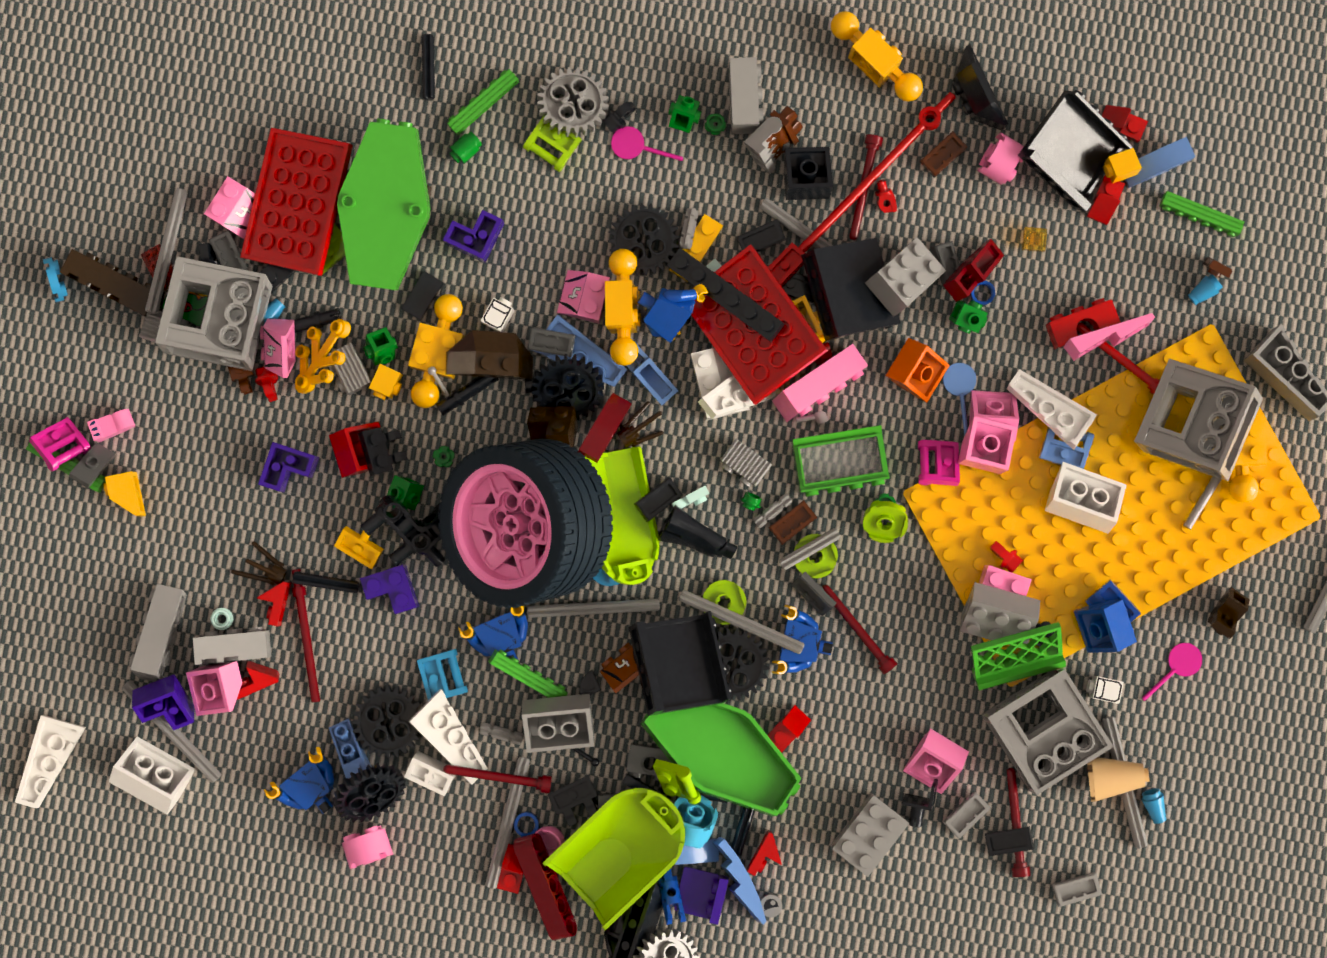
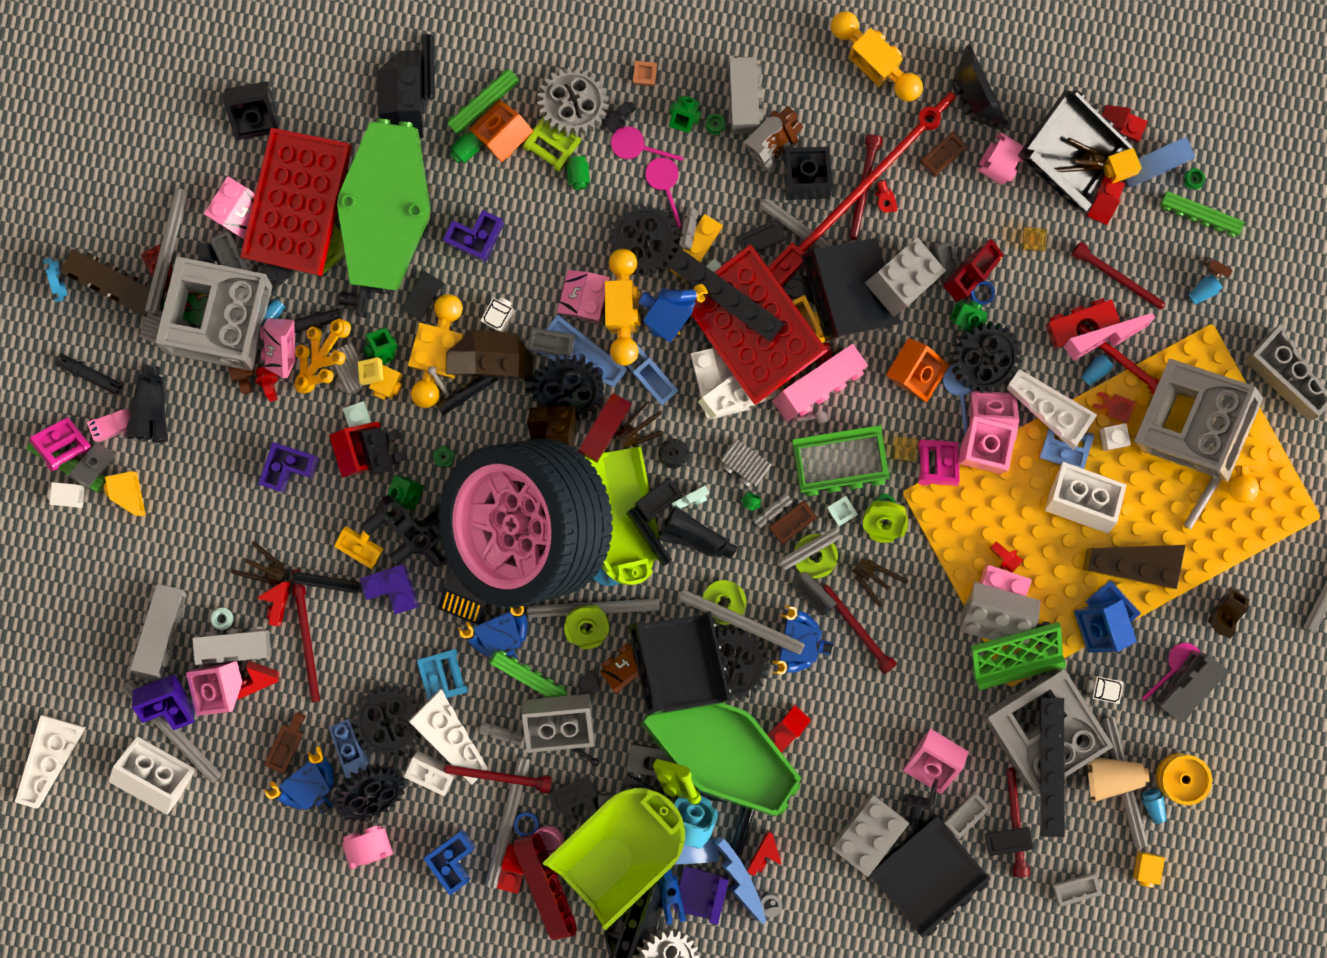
(66, 495): none -> white brick
(79, 369): none -> black pin
(147, 414): none -> black piece
(250, 110): none -> black slope
(286, 745): none -> reddish brown plate
(357, 414): none -> light aqua plate
(360, 300): none -> black bracket
(370, 371): none -> light yellow plate
(401, 90): none -> black wedge
(445, 861): none -> blue brick
(461, 602): none -> black slope
(501, 130): none -> orange slope
(578, 172): none -> green brick
(581, 637): none -> lime plate
(645, 73): none -> nougat plate
(649, 536): none -> black axle
(663, 175): none -> dark pink piece
(676, 460): none -> black cone
(842, 511): none -> light aqua plate
(865, 570): none -> dark brown plant
(905, 449): none -> clear yellow plate
(929, 876): none -> black panel
(969, 370): none -> black gear
(1052, 768): none -> black plate
(1082, 253): none -> dark red piece
(1089, 160): none -> dark brown plant
(1097, 369): none -> dark azure cone
(1114, 437): none -> white brick
(1118, 407): none -> clear red plate
(1141, 564): none -> dark brown wedge
(1148, 868): none -> yellow brick
(1190, 685): none -> dark grey wedge
(1196, 774): none -> yellow wheel
(1198, 174): none -> green plate

